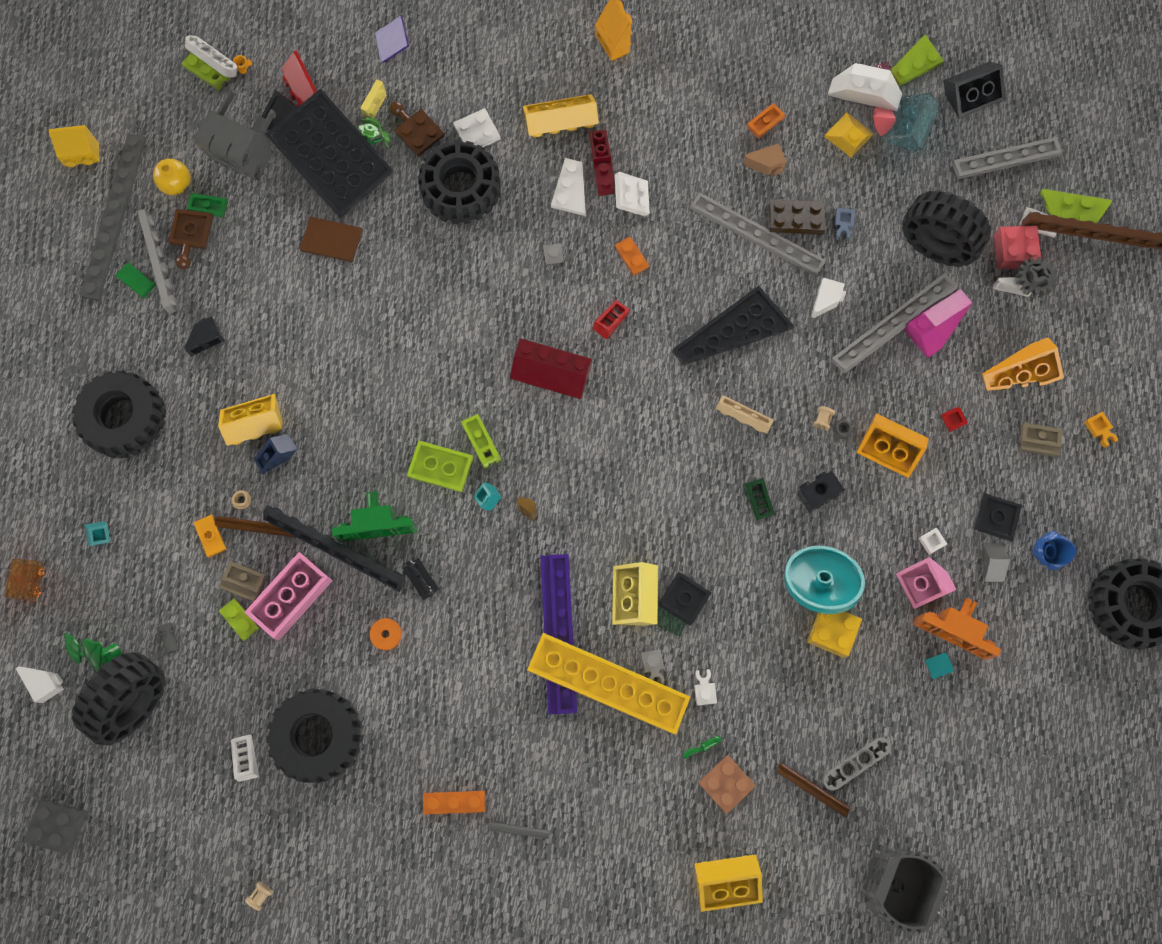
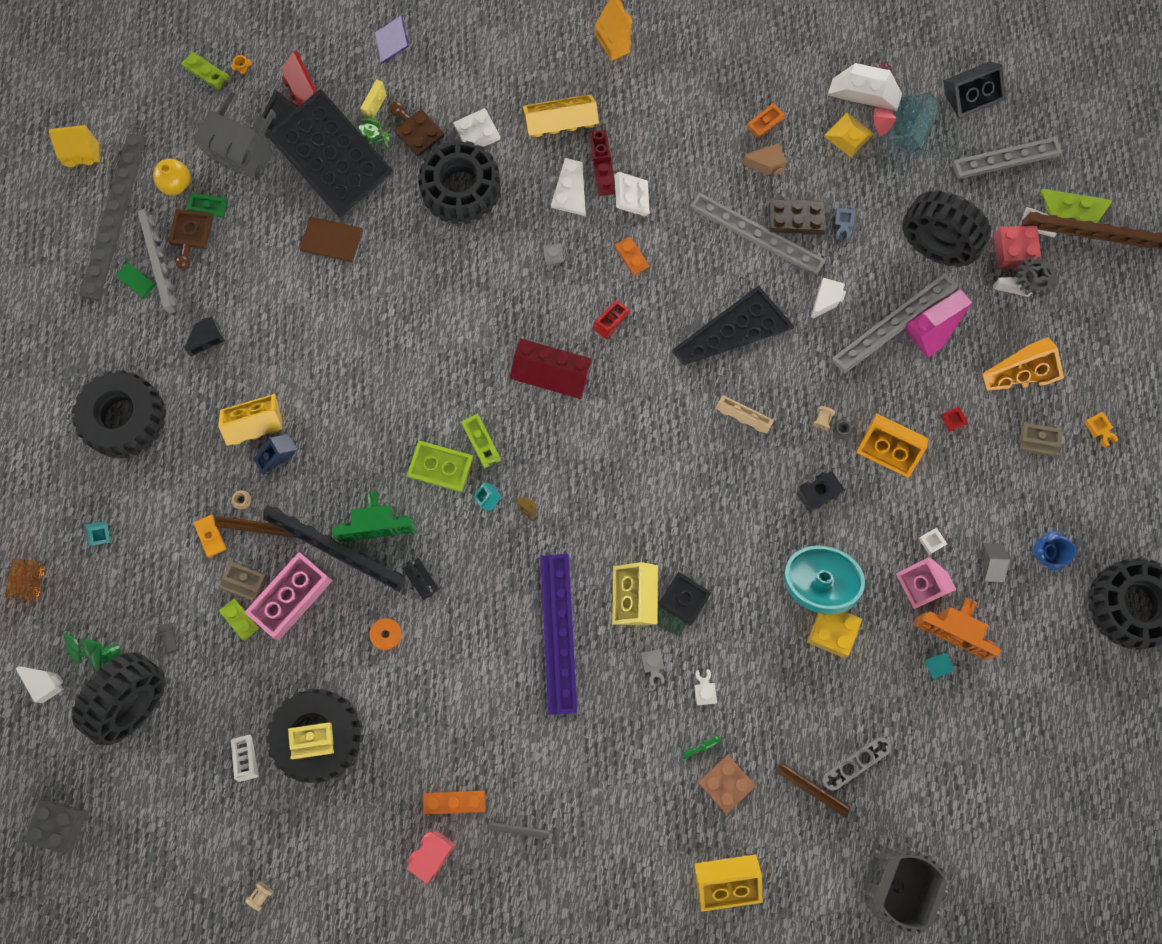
(211, 56): white beam -> none
(311, 740): none -> light yellow plate
(431, 856): none -> coral brick
(608, 683): yellow plate -> none
(747, 487): dark green slope -> none
(917, 61): lime wing -> none
(998, 517): black tile -> none

